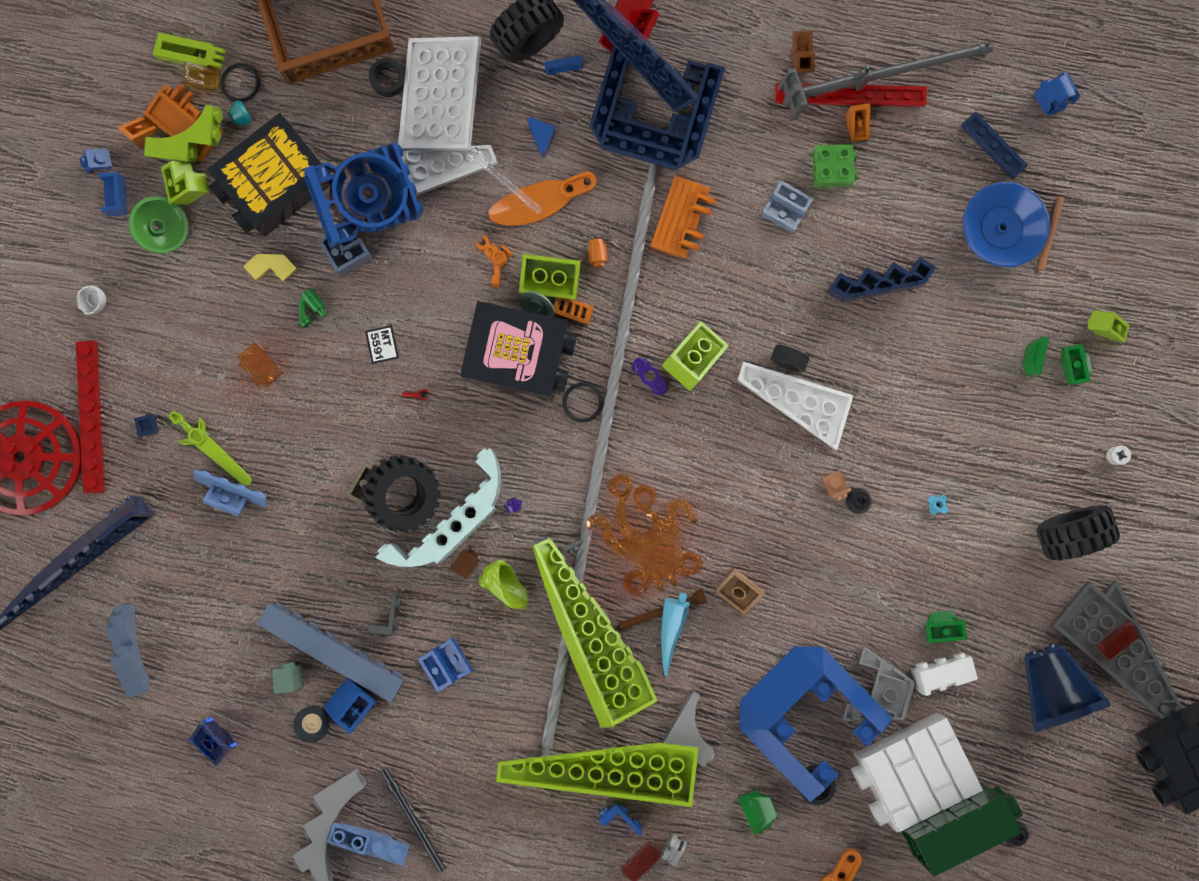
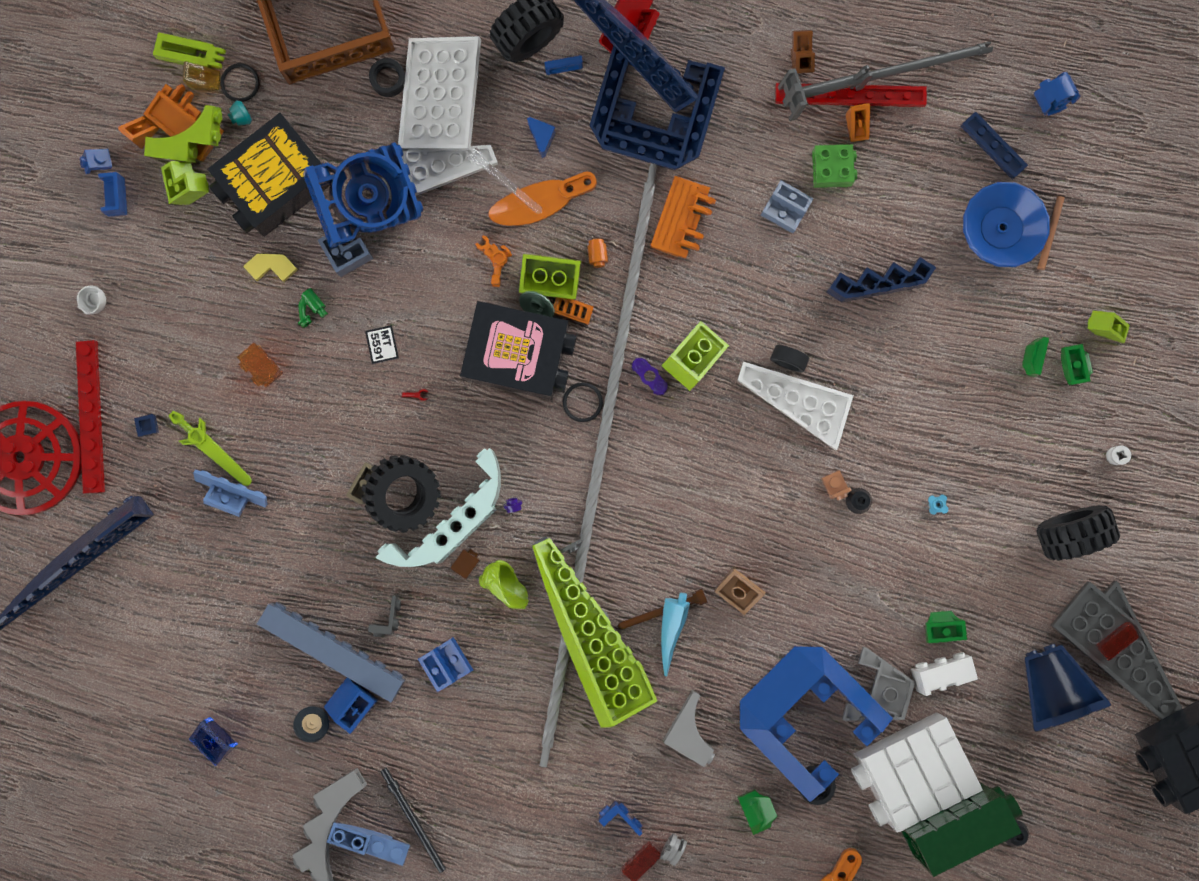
(126, 655): sand blue arch -> none
(169, 219): bright green dish -> none
(287, 677): sand green brick -> none
(634, 772): lime wedge -> none
(654, 552): clear orange hips -> none

